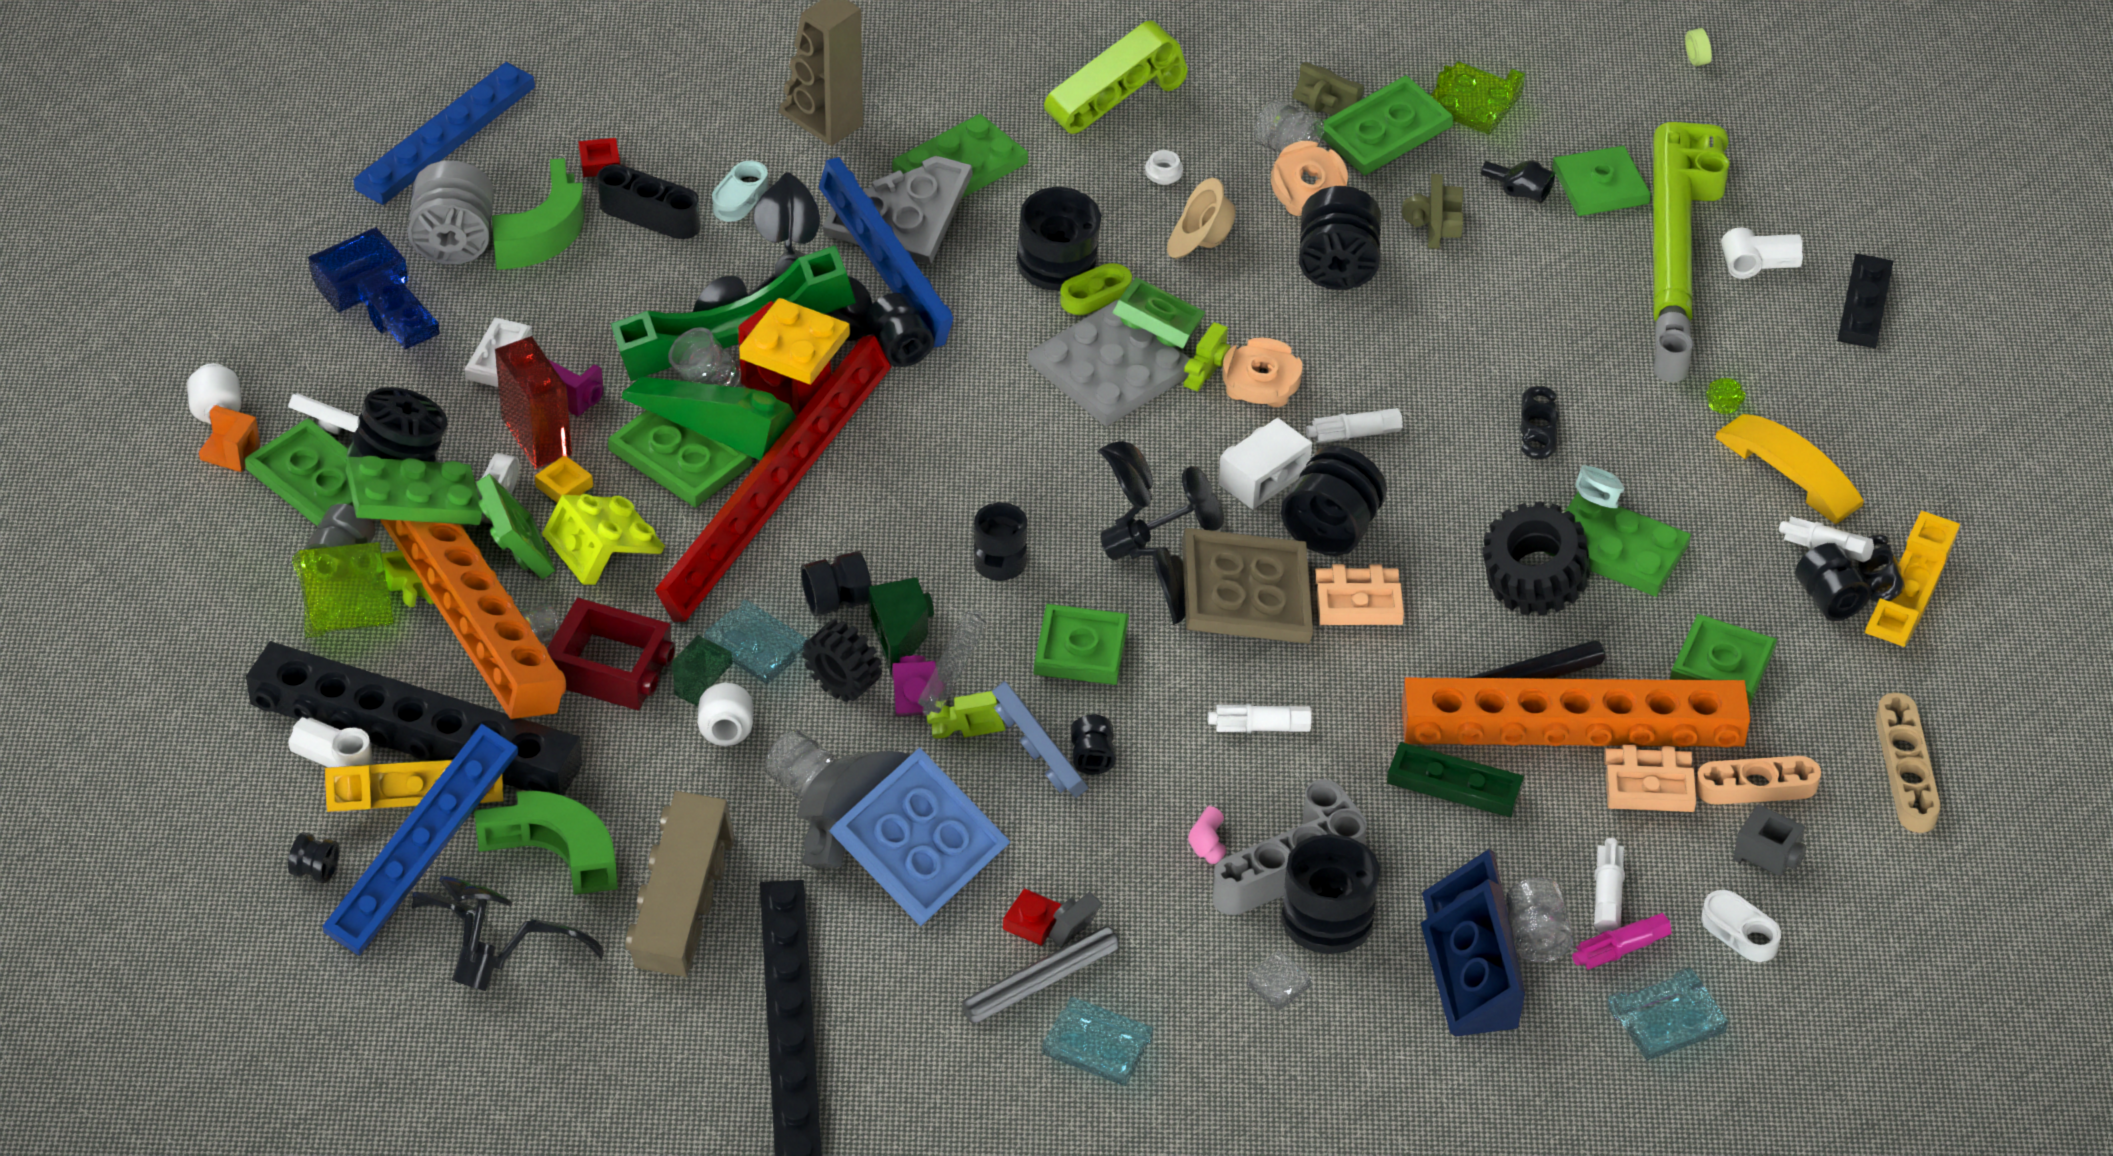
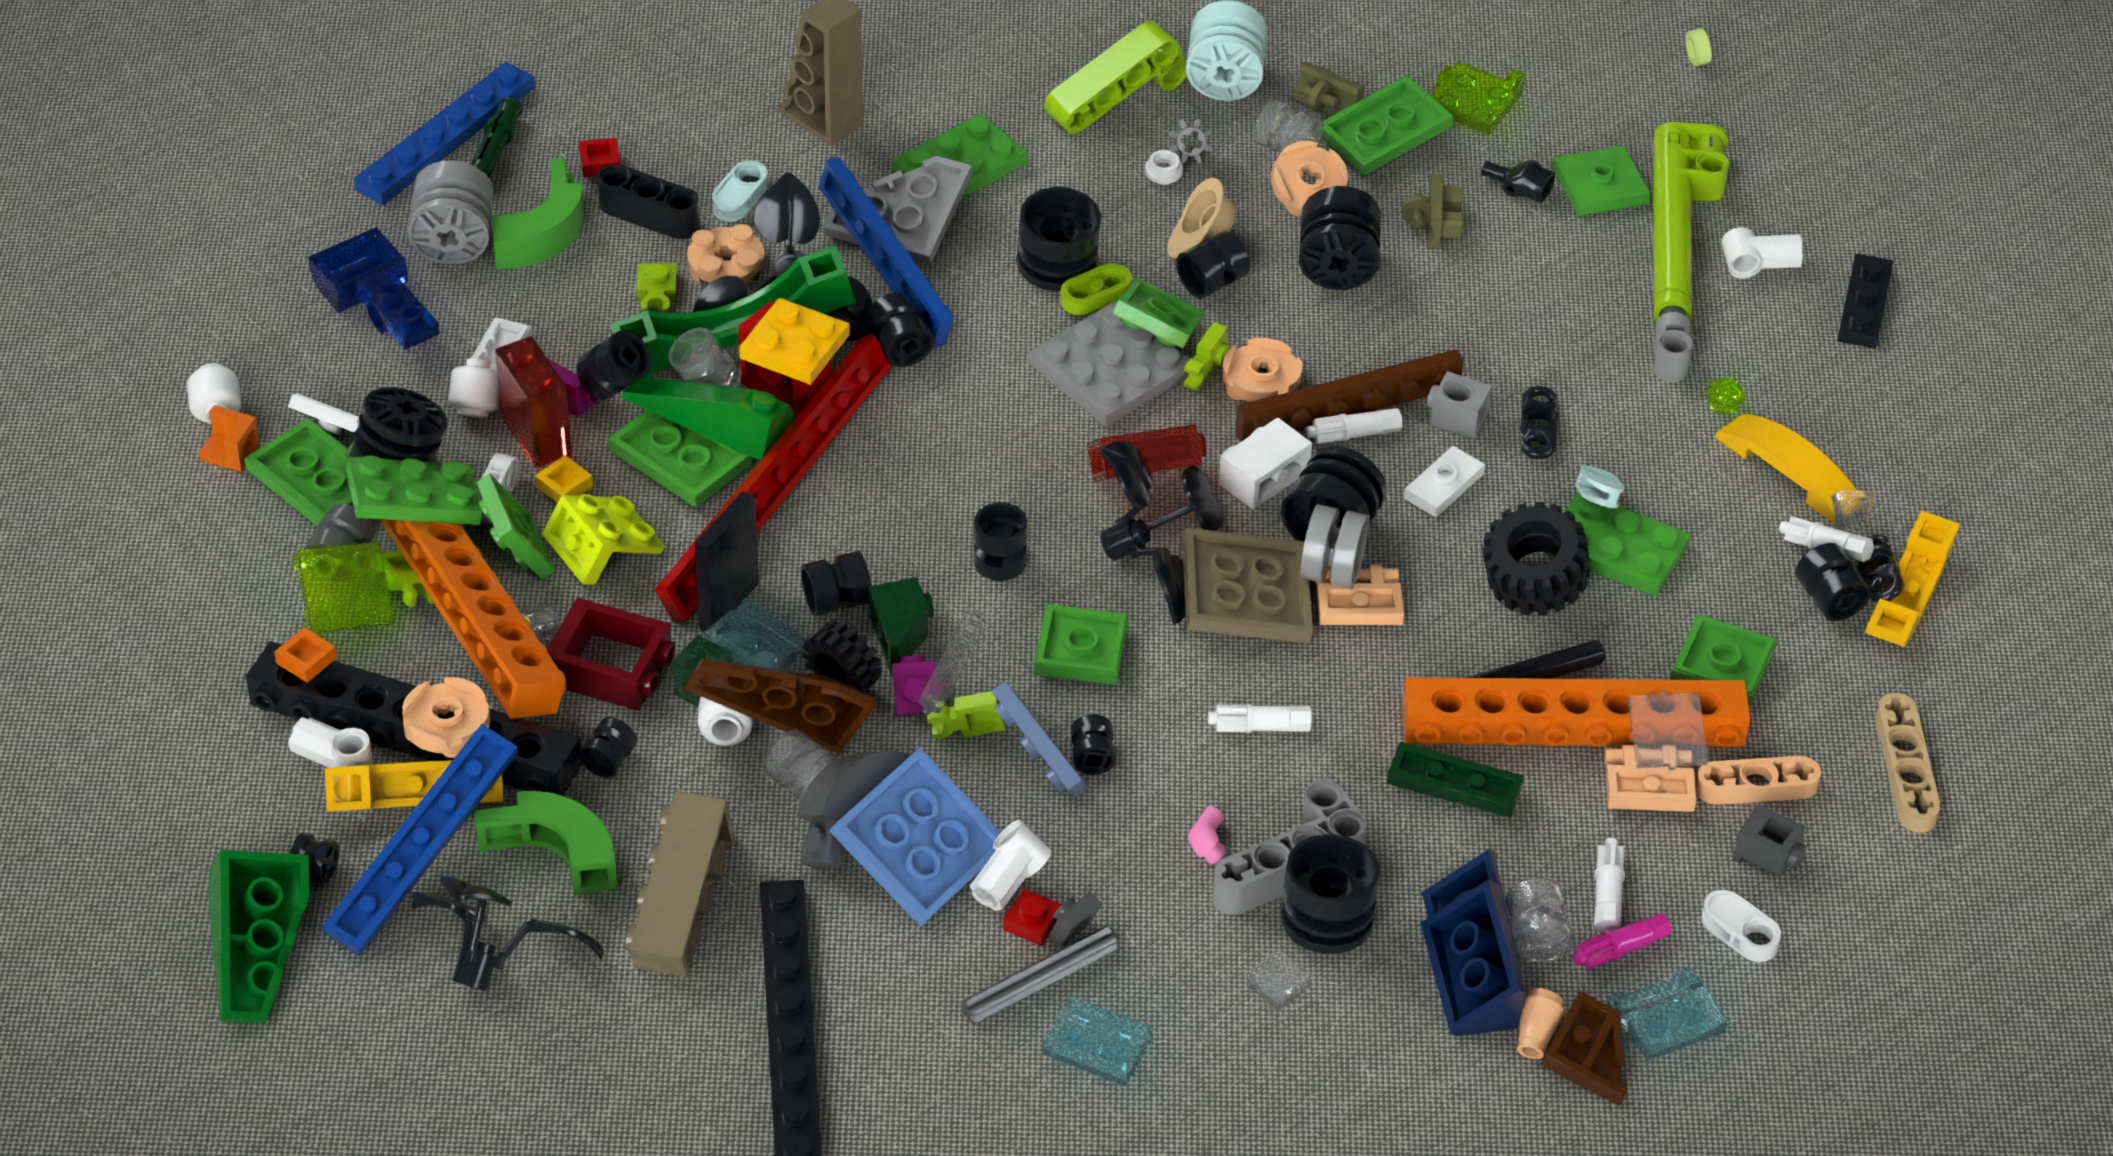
(253, 924): none -> green wedge
(305, 654): none -> orange plate
(448, 735): none -> light nougat plate
(474, 389): none -> white head
(498, 132): none -> dark green pin
(605, 751): none -> black wheel
(614, 365): none -> black wheel
(656, 286): none -> lime plate
(727, 561): none -> black tile
(737, 242): none -> light nougat plate
(785, 699): none -> reddish brown wedge
(1016, 857): none -> white piece
(1163, 449): none -> clear red brick
(1198, 135): none -> light grey gear
(1212, 265): none -> black wheel
(1226, 50): none -> light aqua wheel
(1334, 546): none -> light grey wheel
(1350, 394): none -> reddish brown plate
(1444, 481): none -> white plate
(1459, 404): none -> light grey brick
(1539, 1021): none -> light nougat cone
(1590, 1048): none -> reddish brown wing
(1667, 730): none -> clear piece
(1851, 508): none -> clear tile

